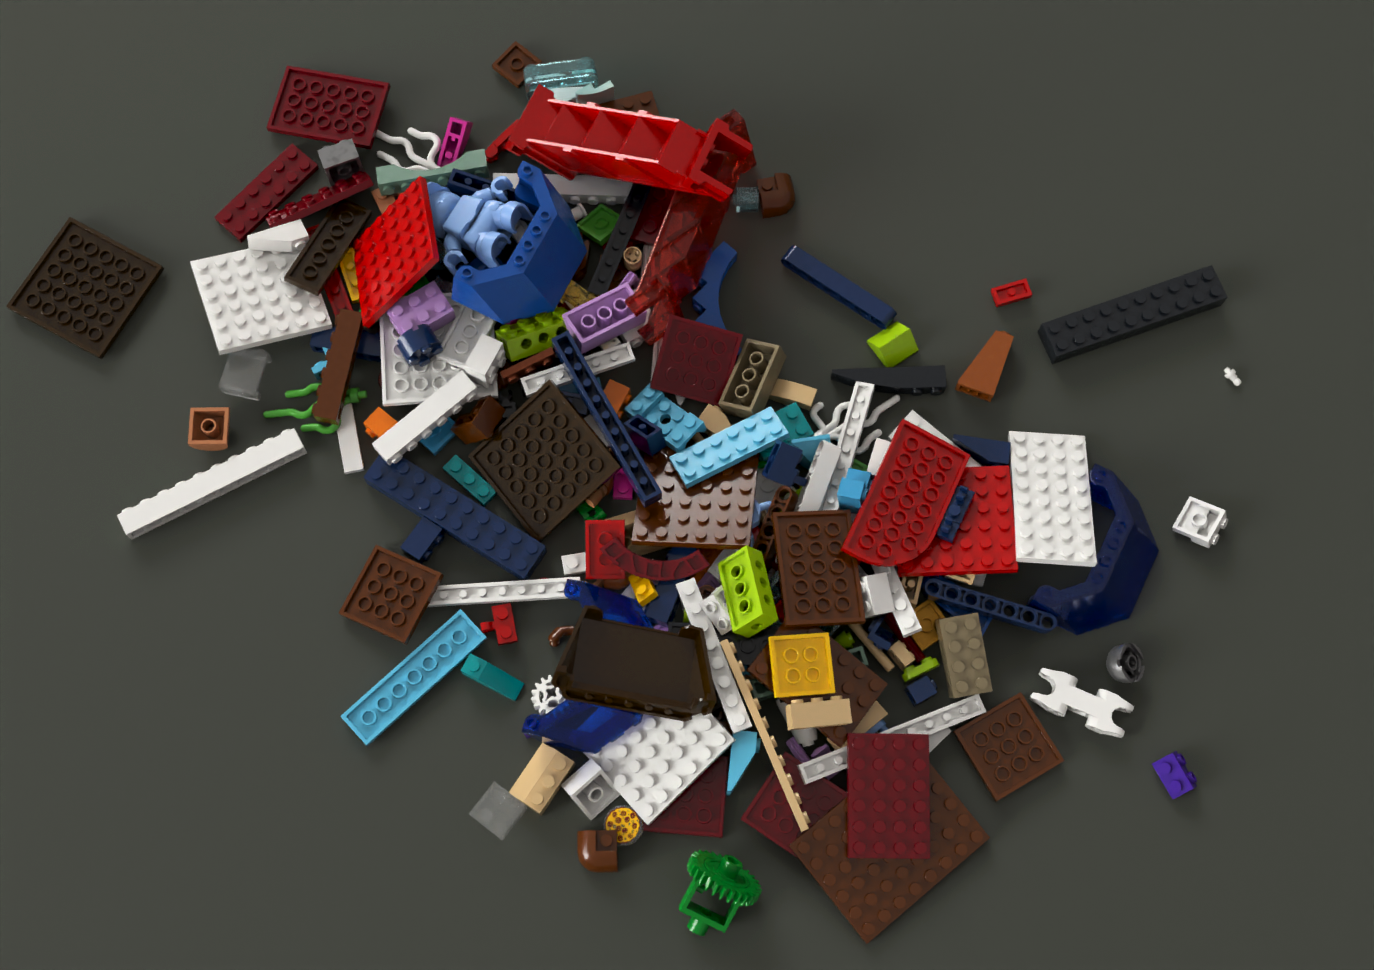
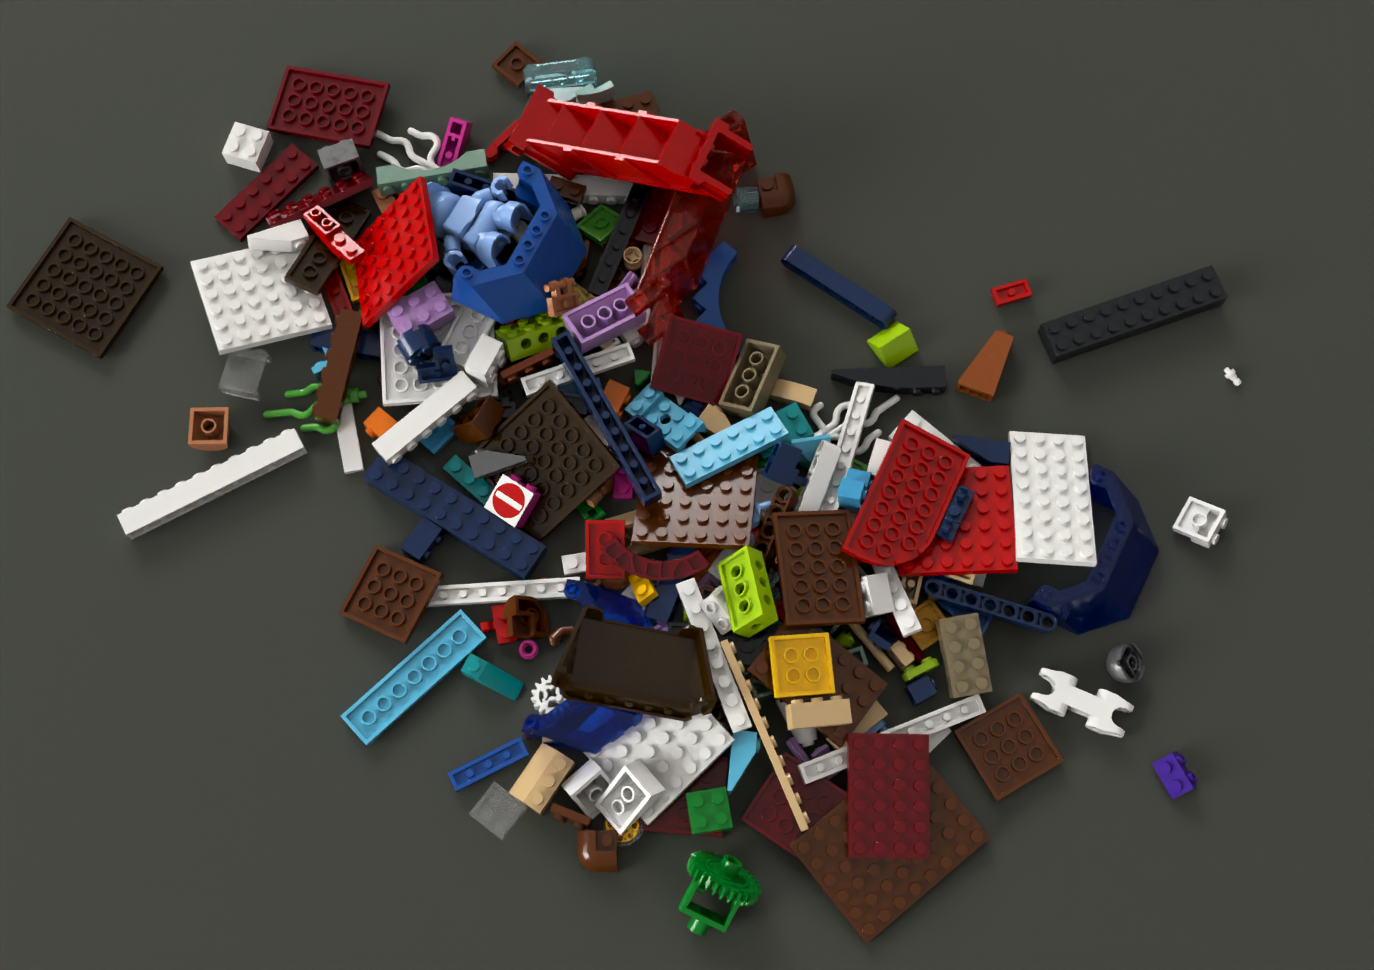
(247, 147): none -> white brick
(332, 235): none -> red slope
(442, 369): none -> dark blue plate
(488, 463): none -> dark grey slope
(488, 764): none -> blue plate
(513, 500): none -> piece
(525, 618): none -> reddish brown brick
(528, 643): none -> dark pink plate
(561, 303): none -> nougat plate
(564, 814): none -> reddish brown plate
(569, 190): none -> reddish brown plate
(629, 796): none -> white slope
(641, 378): none -> green slope
(694, 407): none -> dark blue plate
(709, 811): none -> green brick

